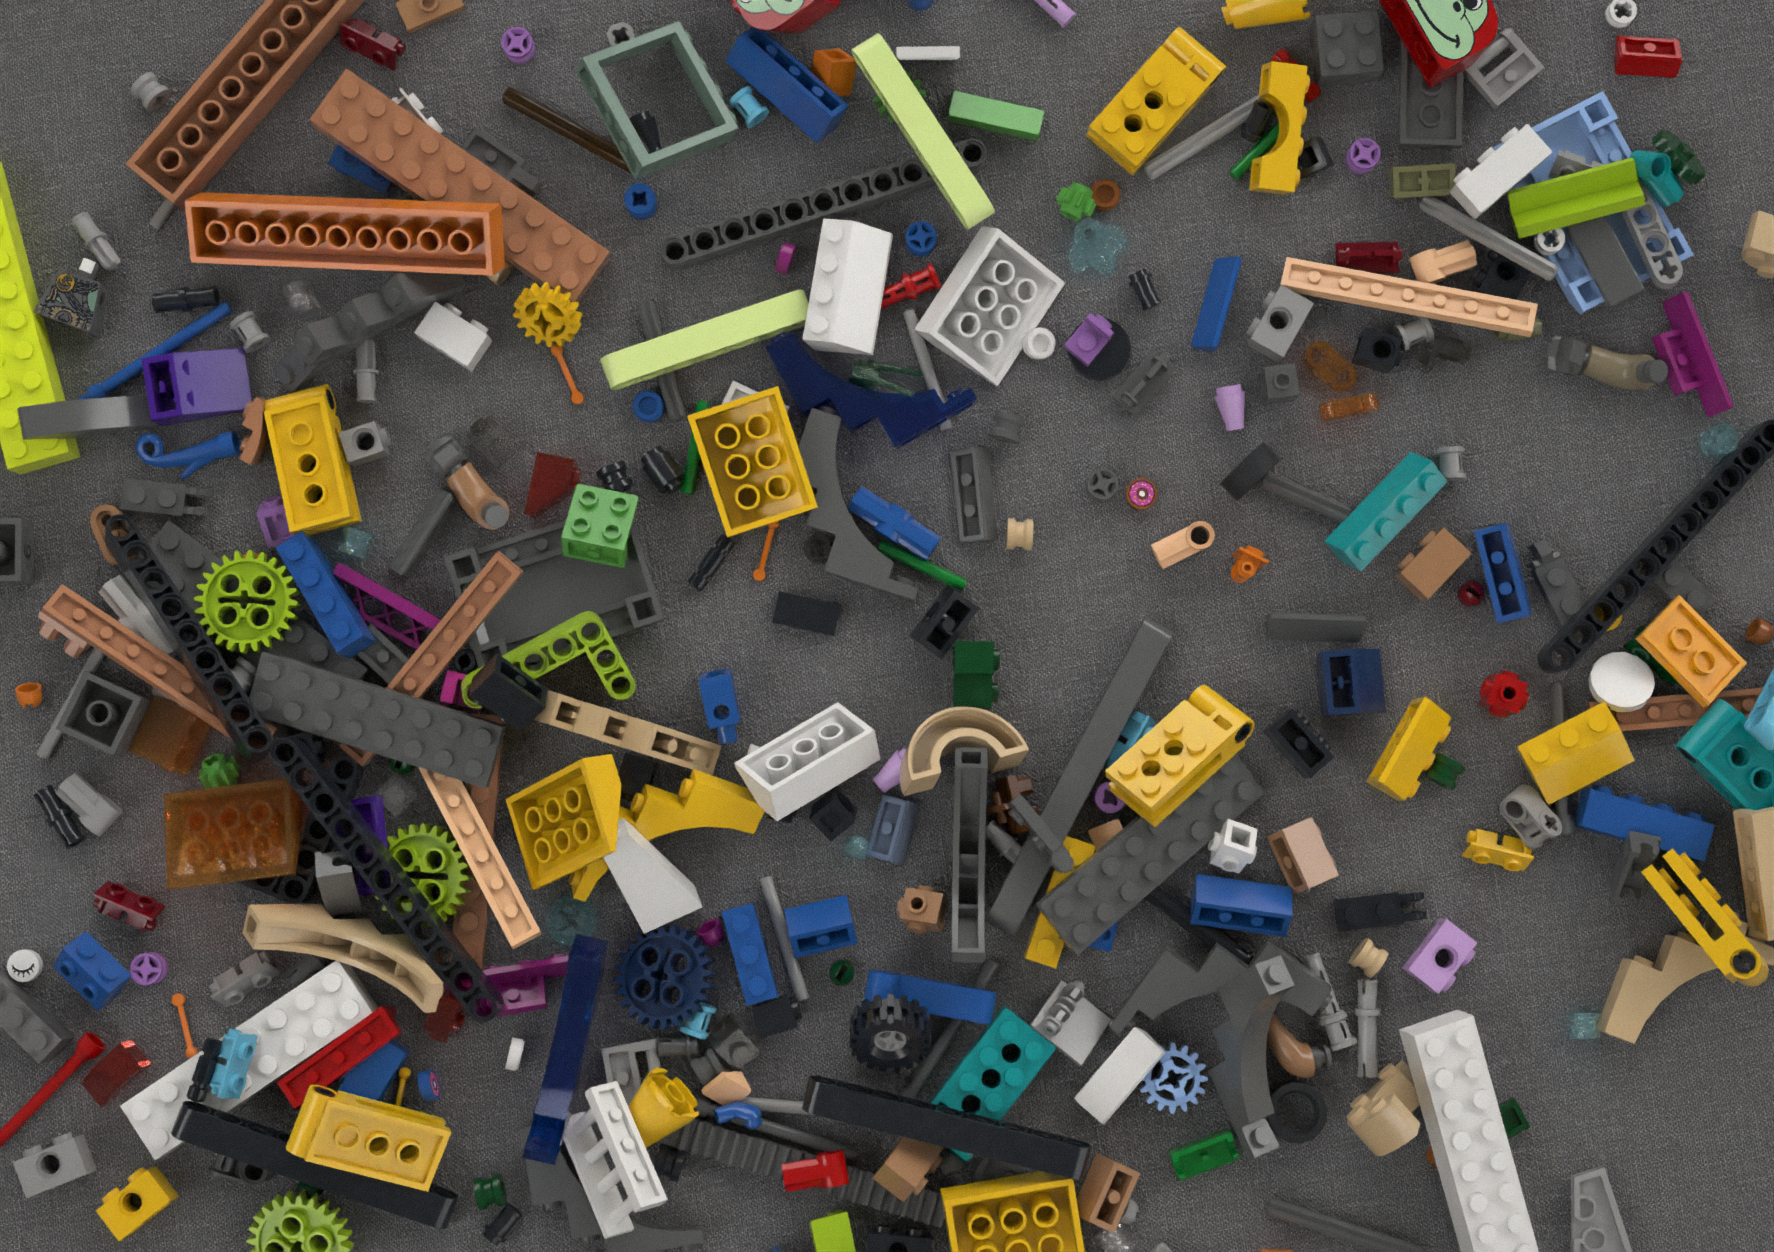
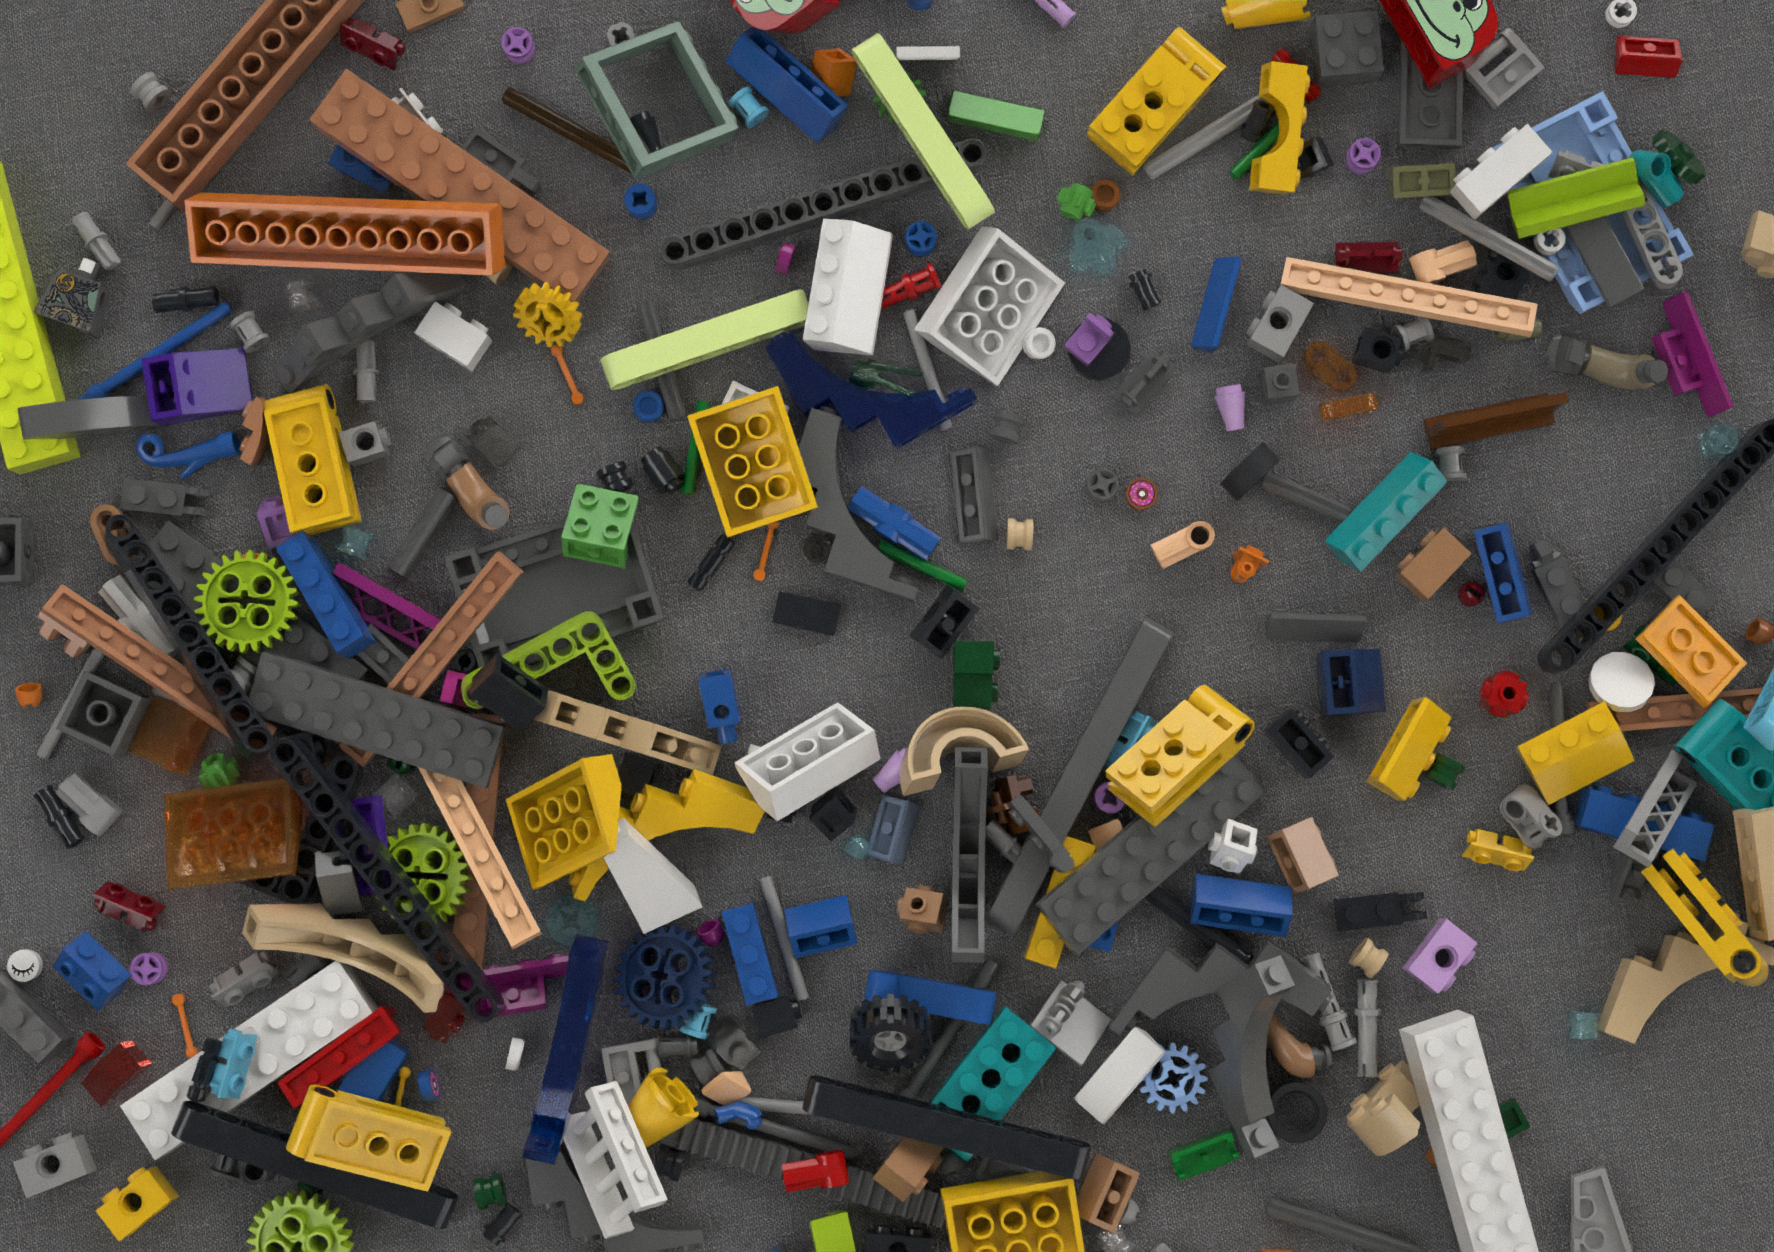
(551, 483): clear red slope -> none
(848, 975): dark green hinge -> none
(1493, 420): none -> reddish brown fence
(1649, 803): none -> light grey fence

